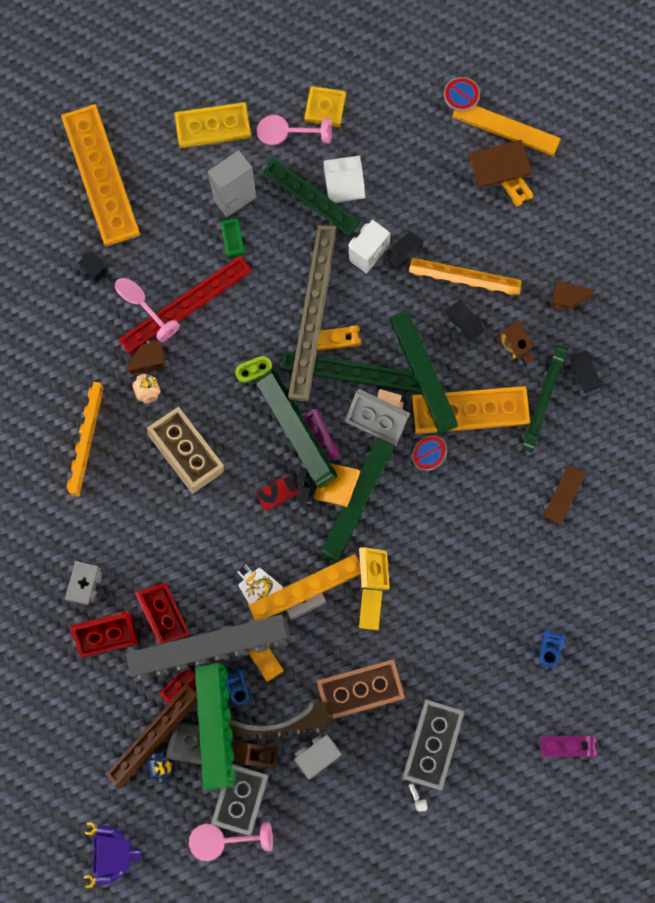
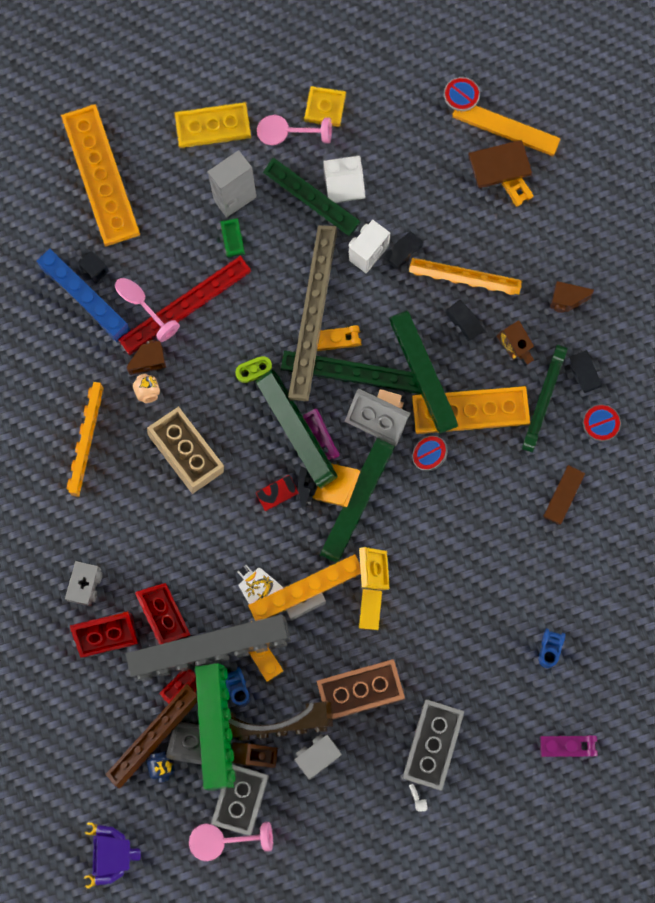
(83, 294): none -> blue arch
(601, 422): none -> piece

